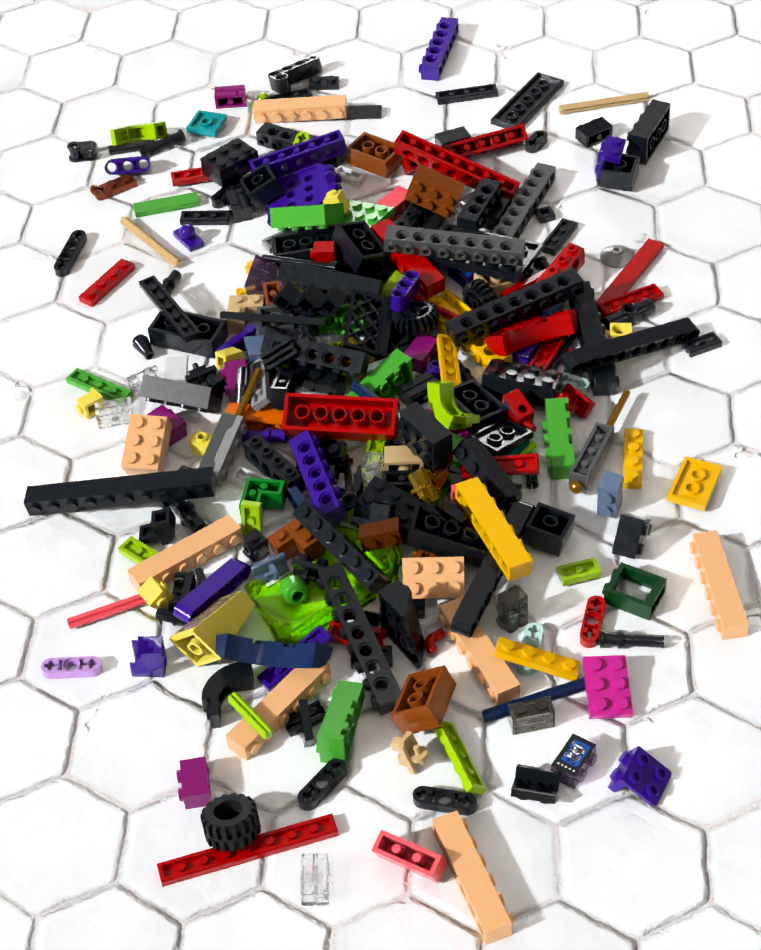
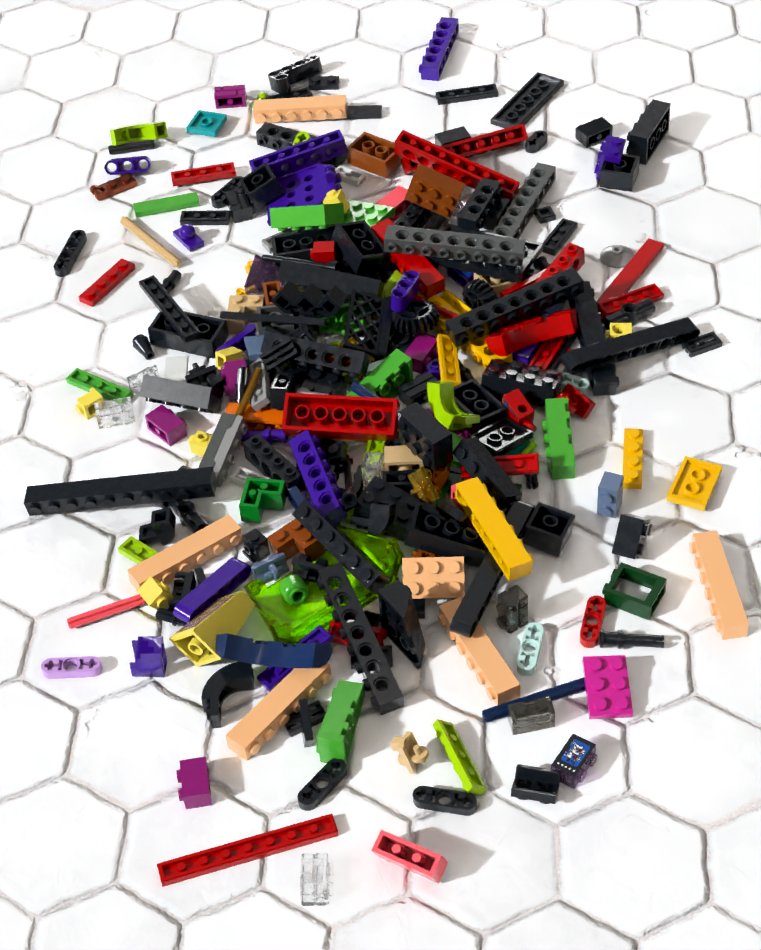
(82, 151): black piece -> none
(146, 444): light nougat brick -> none
(168, 141): black pin -> none
(228, 162): black brick -> none
(230, 822): black tyre -> none
(250, 715): lime axle -> none
(251, 516): lime plate -> none
(380, 534): reddish brown brick -> none
(424, 700): dark orange brick -> none
(433, 638): red arm -> none
(472, 878): light nougat brick -> none
(537, 659): yellow plate -> none
(578, 571): lime plate -> none
(594, 451): dark grey piece -> none
(603, 103): tan axle -> none
(641, 775): dark purple bracket -> none

